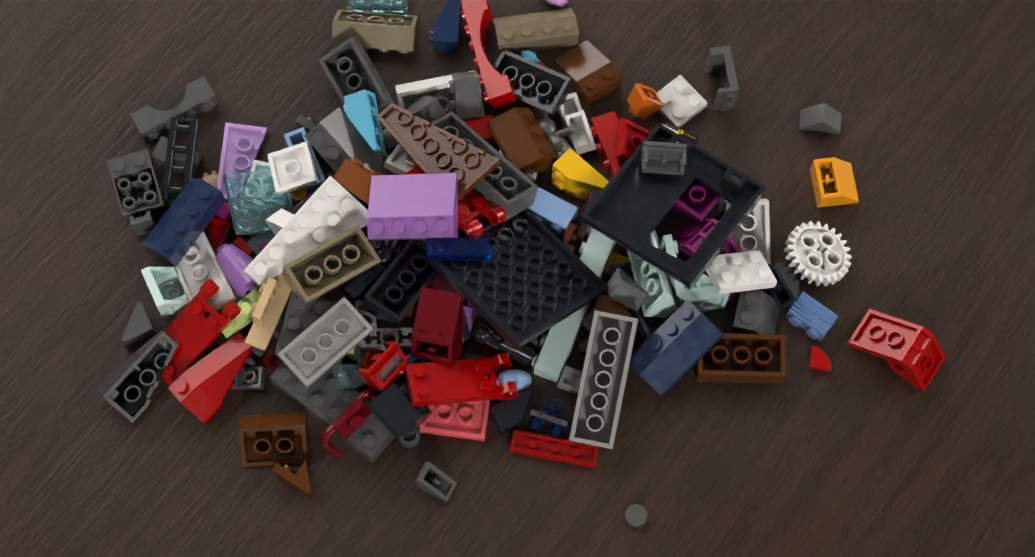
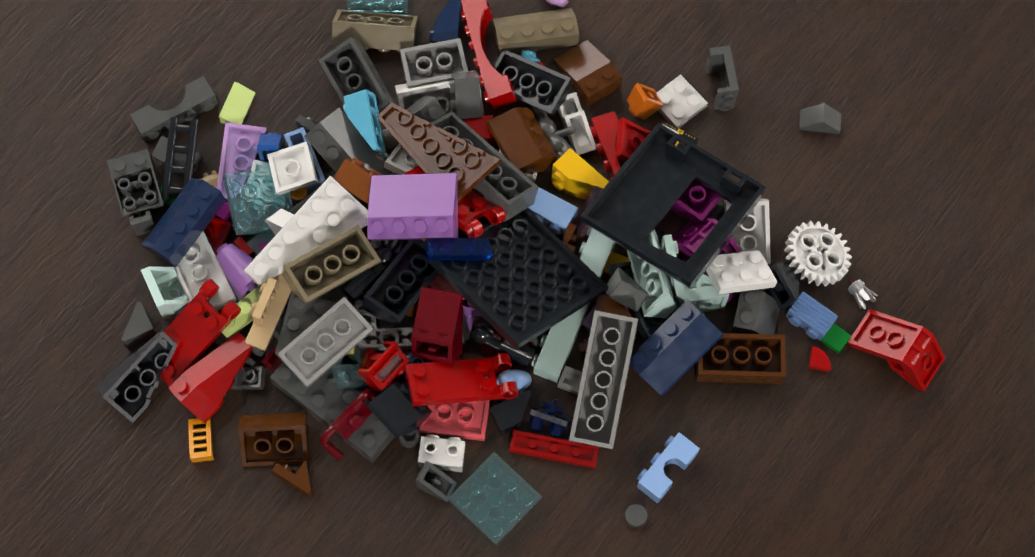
(204, 455): none -> light orange slope
(236, 104): none -> yellowish green slope
(268, 144): none -> blue slope
(432, 62): none -> light grey slope
(442, 453): none -> white brick
(494, 498): none -> clear light blue plate
(663, 158): dark grey hinge -> none
(678, 451): none -> light blue arch
(833, 182): light orange slope -> none
(836, 338): none -> green tile
(860, 291): none -> flat silver piece

